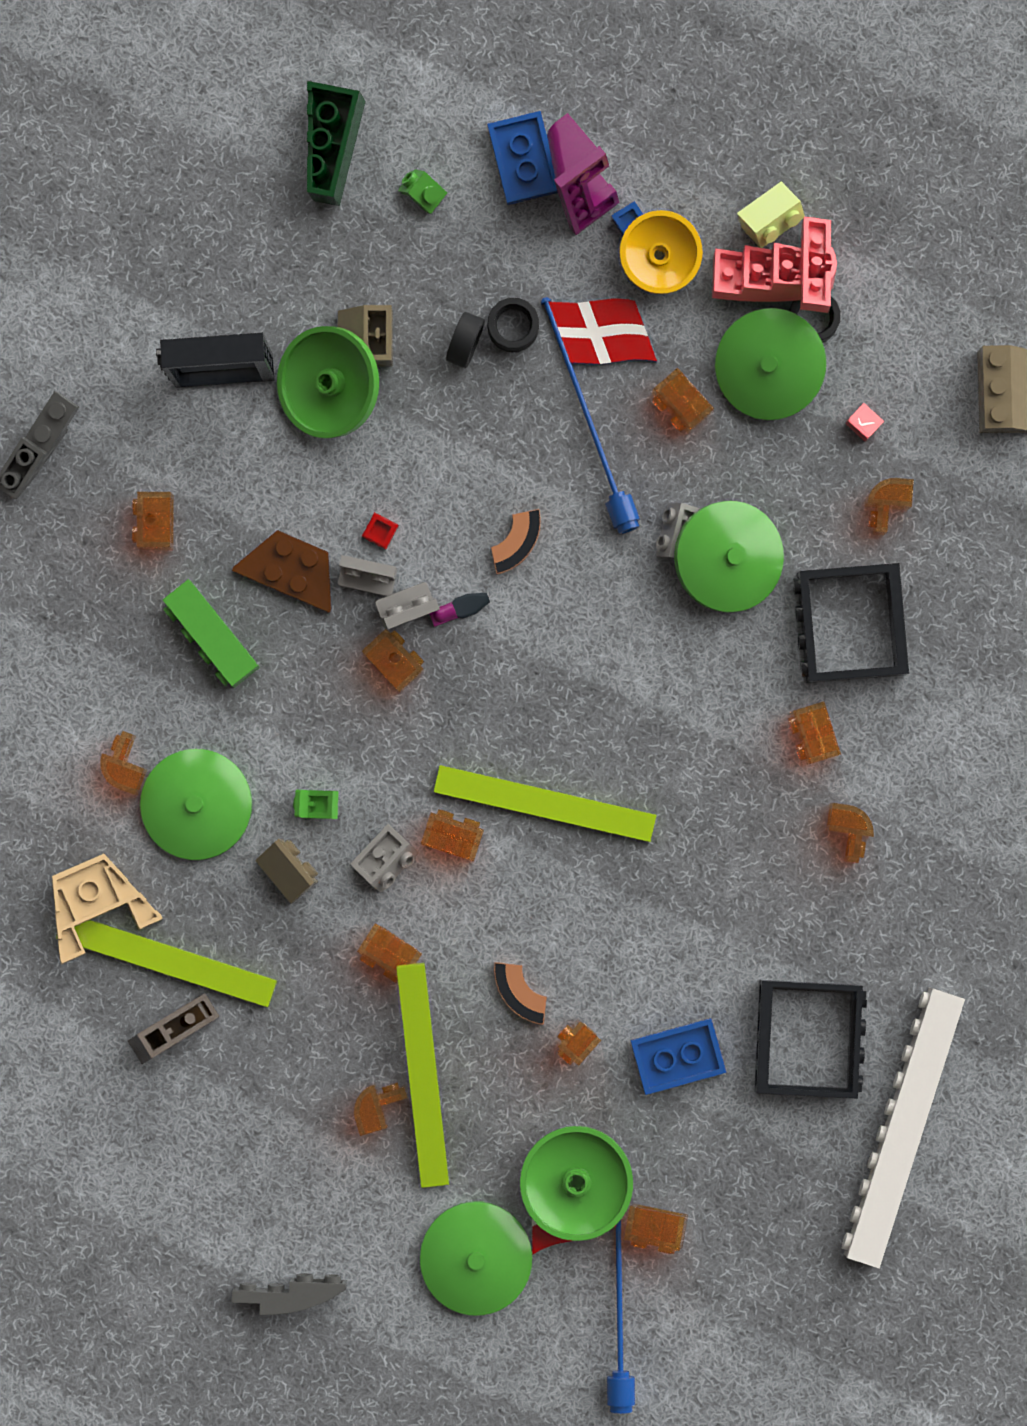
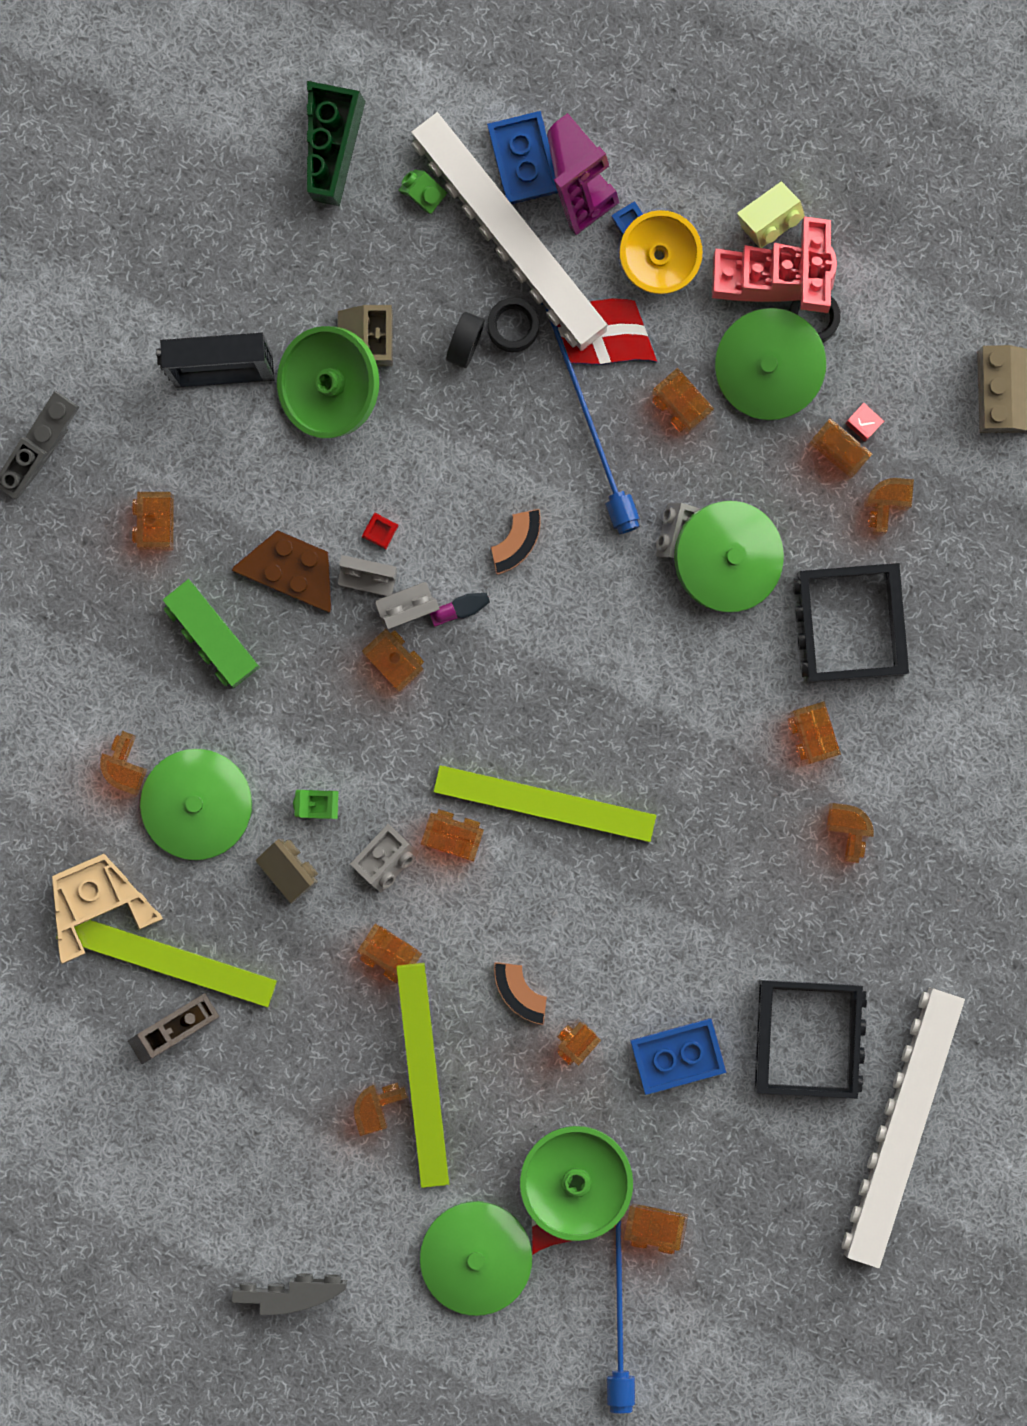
(508, 231): none -> white brick
(840, 448): none -> clear orange brick

